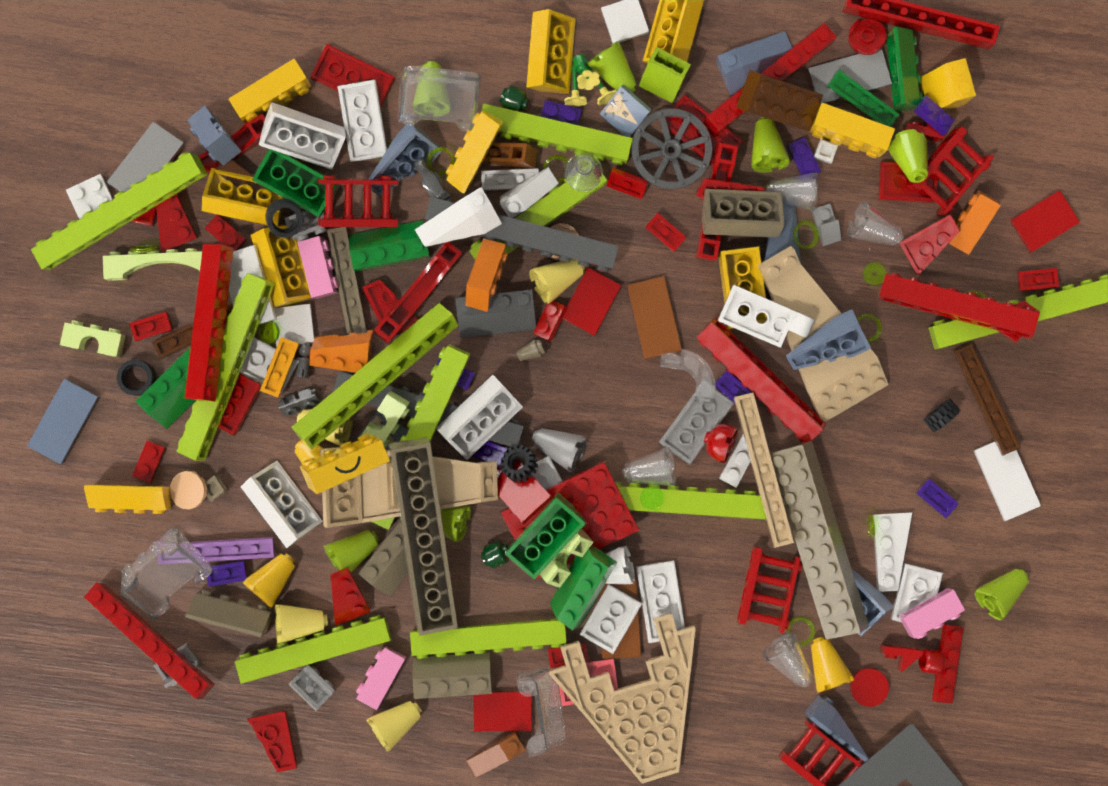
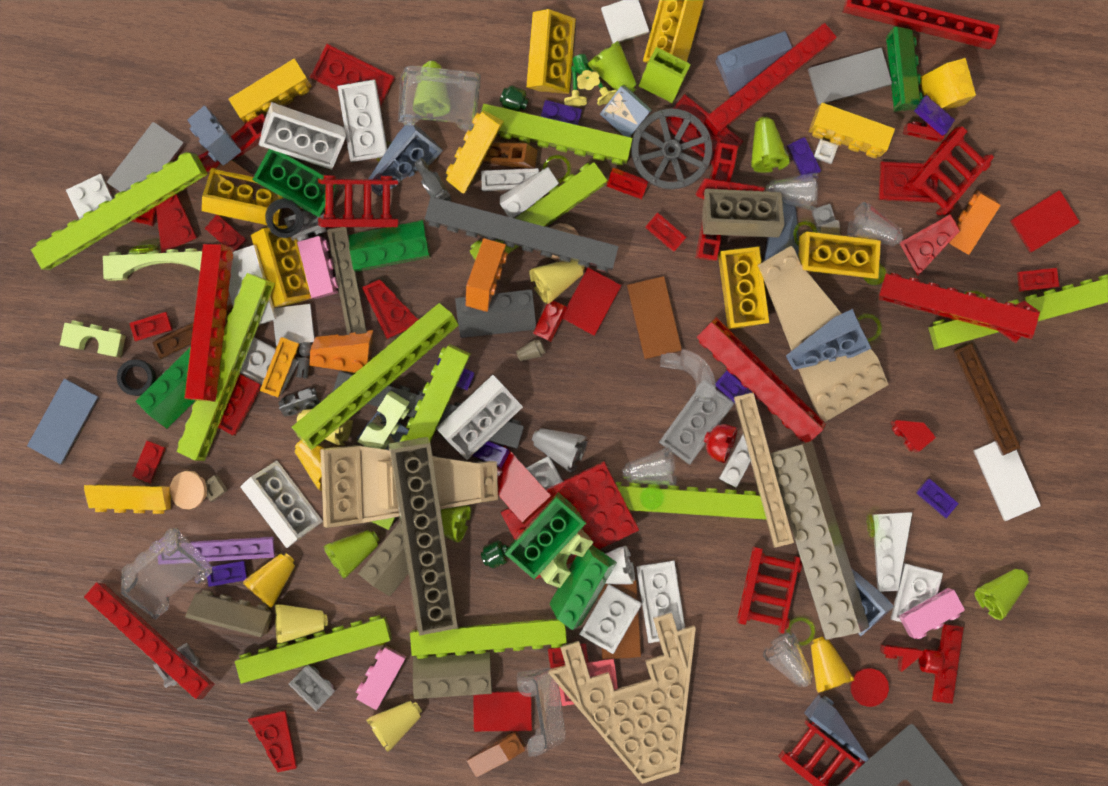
(274, 332): clear neon green wheel -> none
(344, 463): yellow brick -> none
(347, 597): red wing -> none
(417, 293): red arch -> none
(435, 151): clear neon green piece -> none
(464, 219): white wedge -> none
(526, 470): black tyre -> none
(583, 178): clear cone -> none
(778, 321): white hinge -> none
(779, 100): reddish brown brick -> none
(839, 255): none -> yellow slope
(862, 99): green plate -> none
(867, 36): red tile -> none
(910, 154): lime cone -> none
(915, 434): none -> red slope
(942, 415): black tyre -> none

